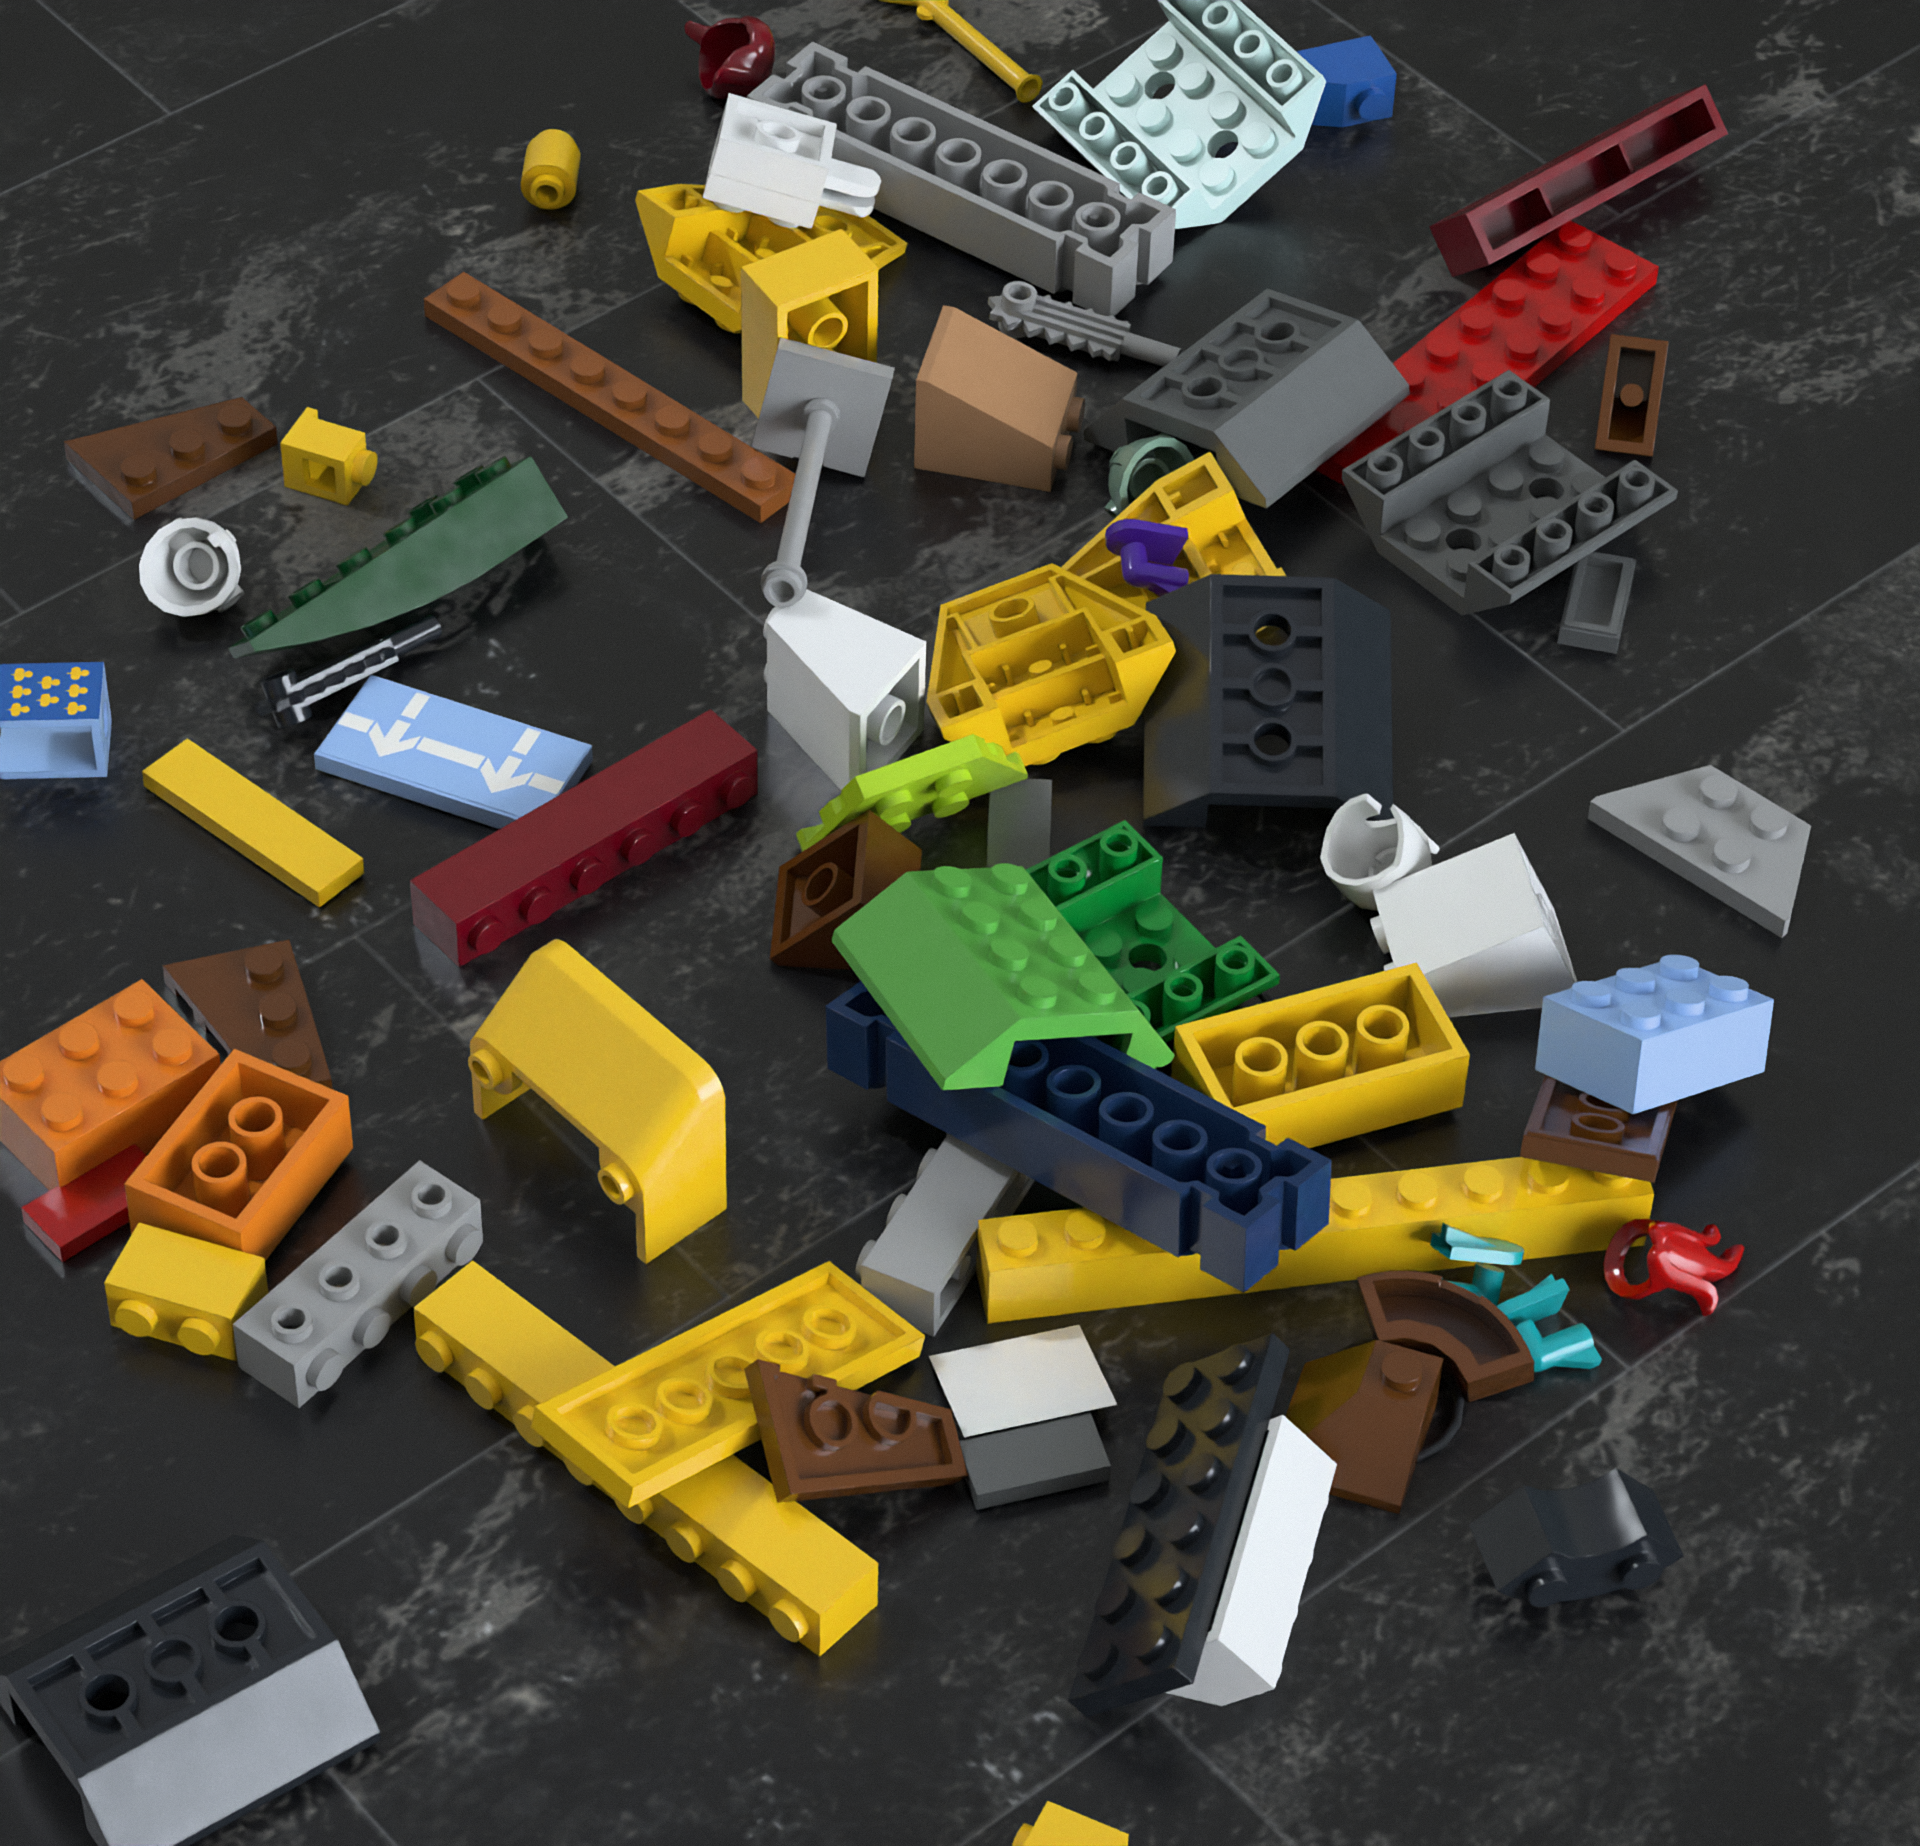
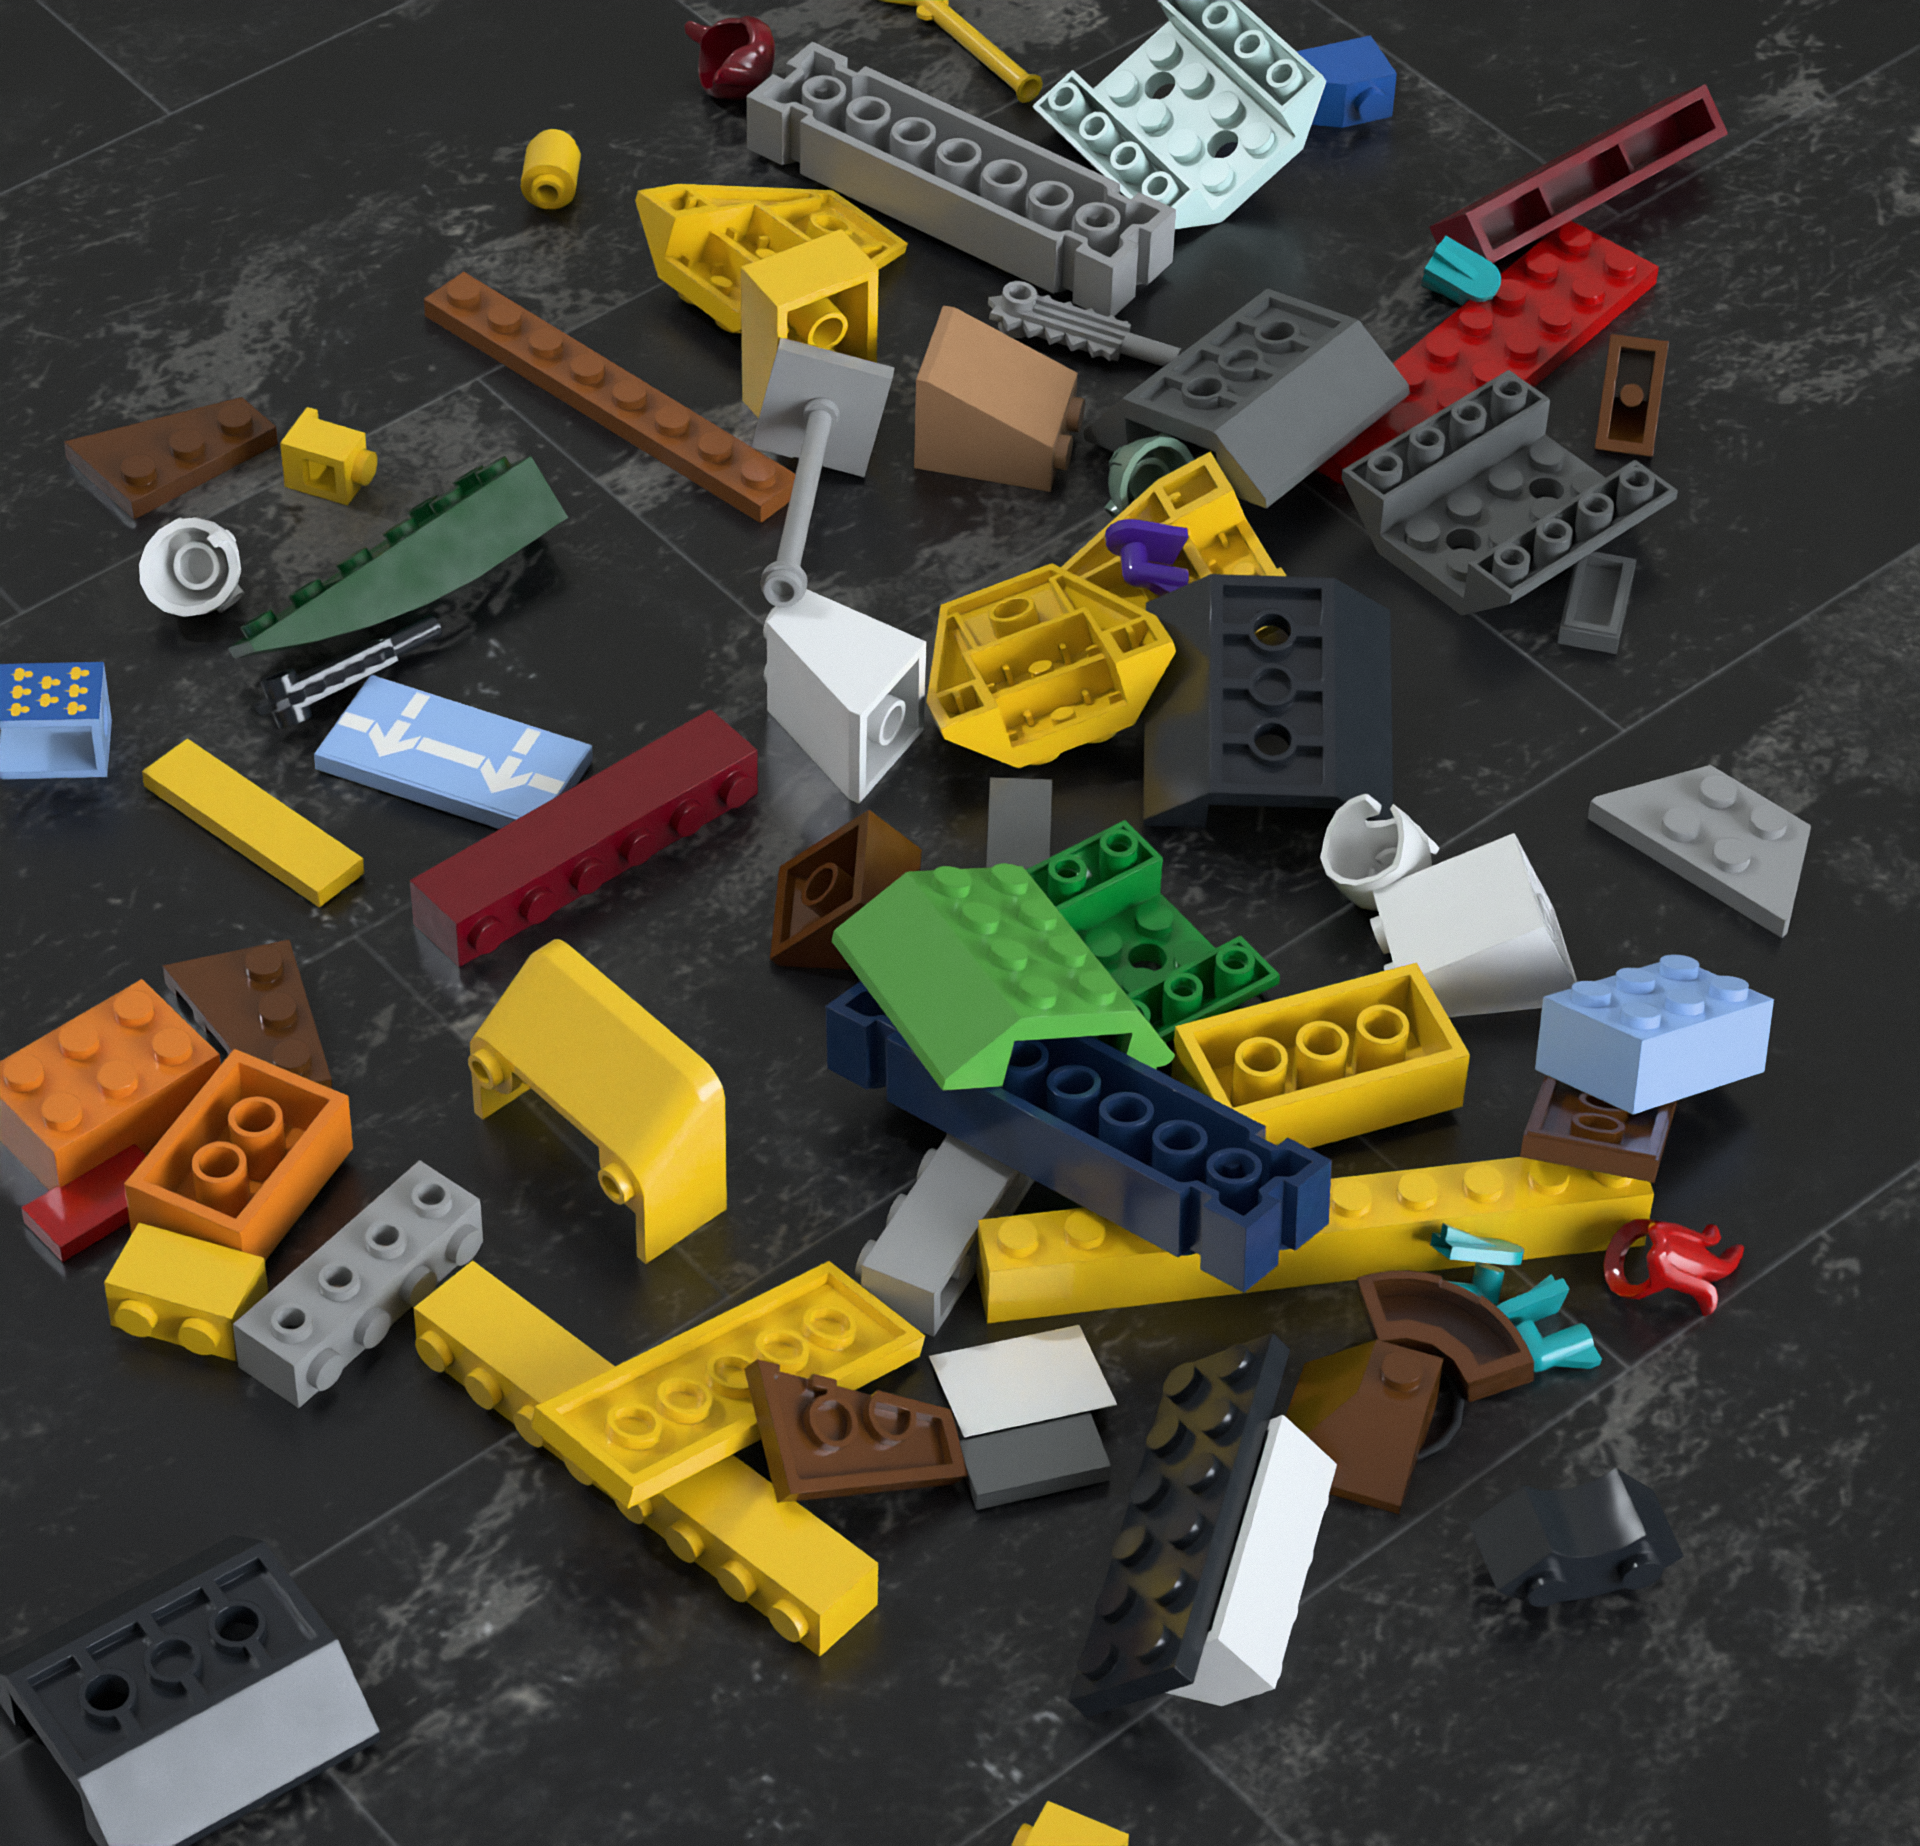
(783, 166): white brick -> none
(920, 785): lime wing -> none
(1461, 274): none -> teal piece

